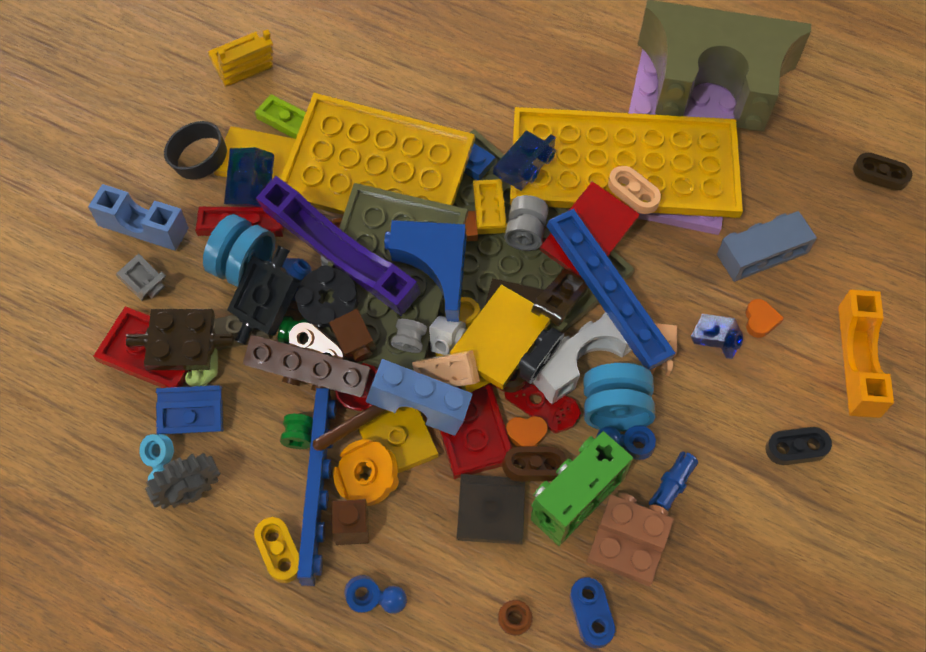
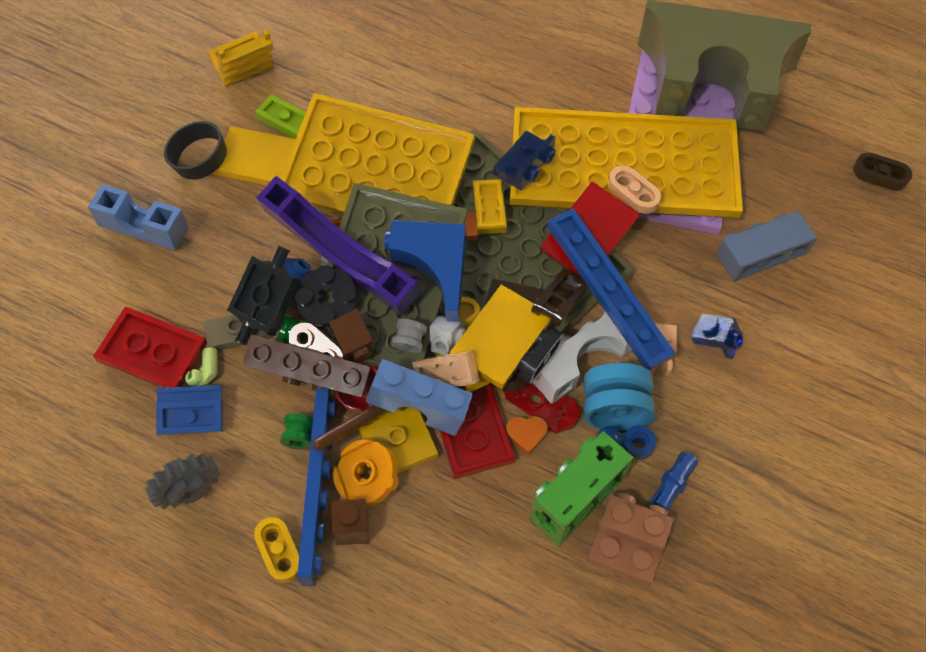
(141, 278): light grey bracket -> none
(156, 452): medium azure plate -> none
(180, 339): dark brown plate -> none
(209, 218): red tile -> none
(233, 245): dark azure wheel -> none
(247, 175): clear blue bracket -> none
(391, 599): blue plate -> none
(479, 162): blue plate -> none
(491, 509): clear smoke plate -> none
(520, 608): dark orange plate -> none
(526, 223): light grey wheel -> none
(532, 463): reddish brown plate -> none
(592, 611): blue plate -> none
(761, 318): orange tile -> none
(796, 446): black plate -> none
(866, 384): light orange arch -> none

